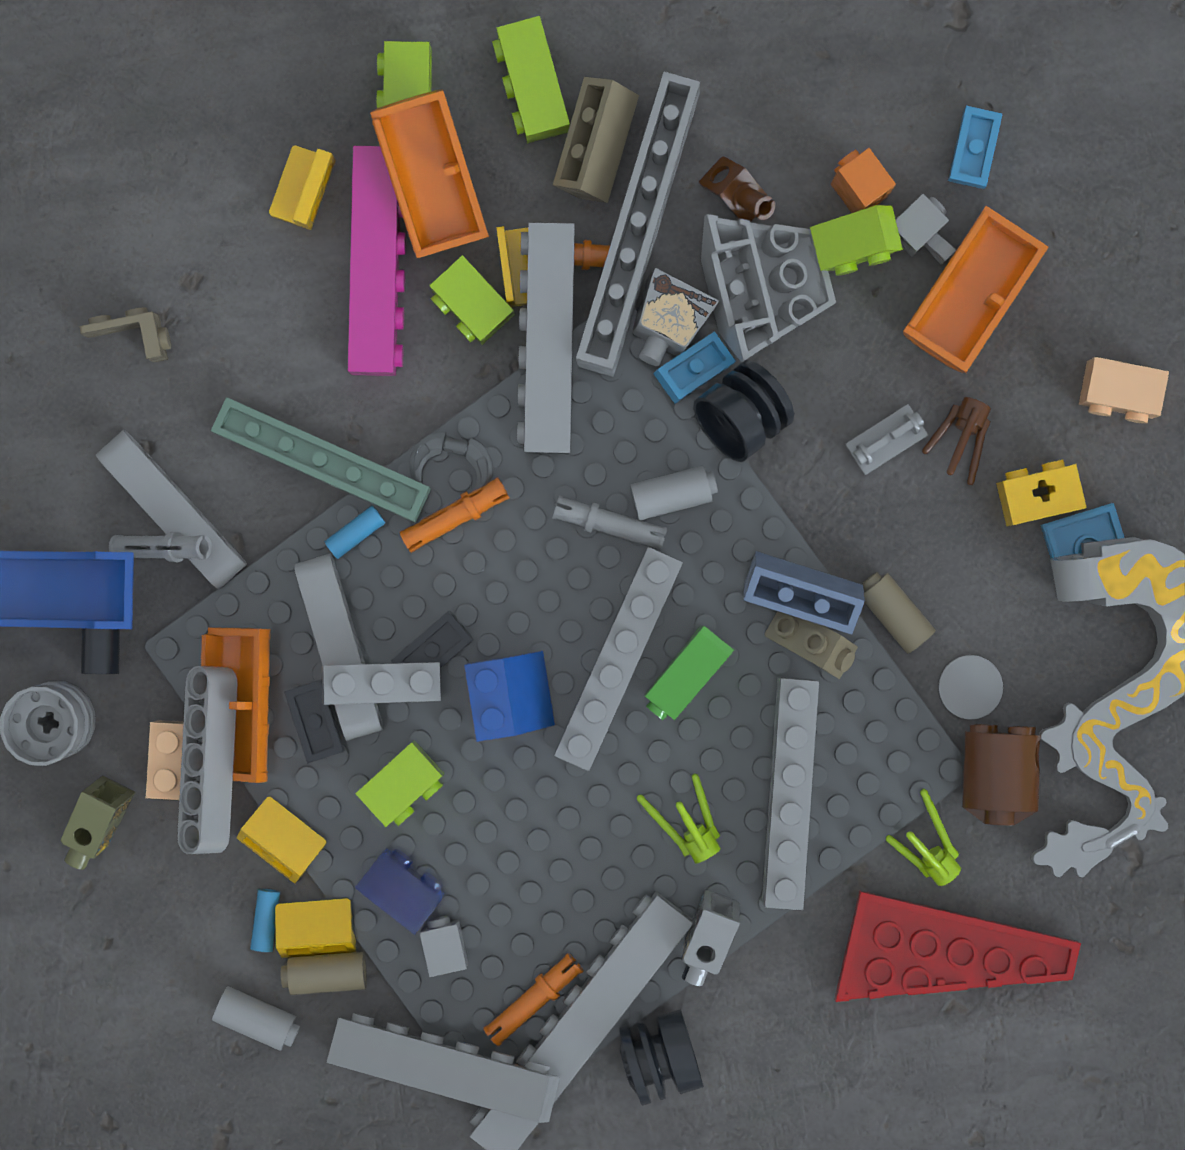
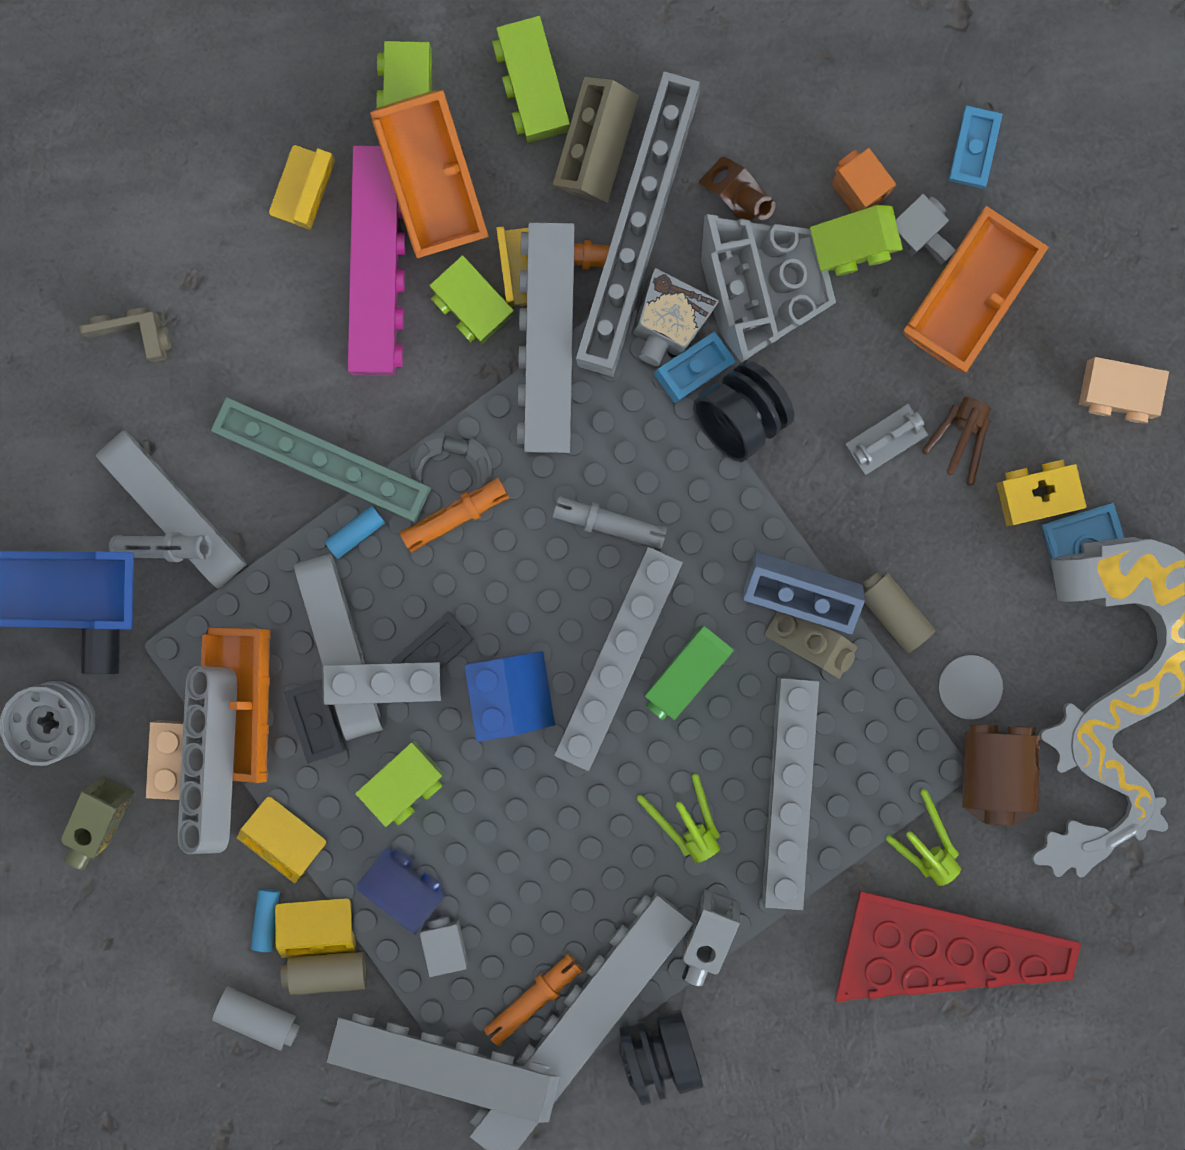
(673, 492): light grey brick -> none

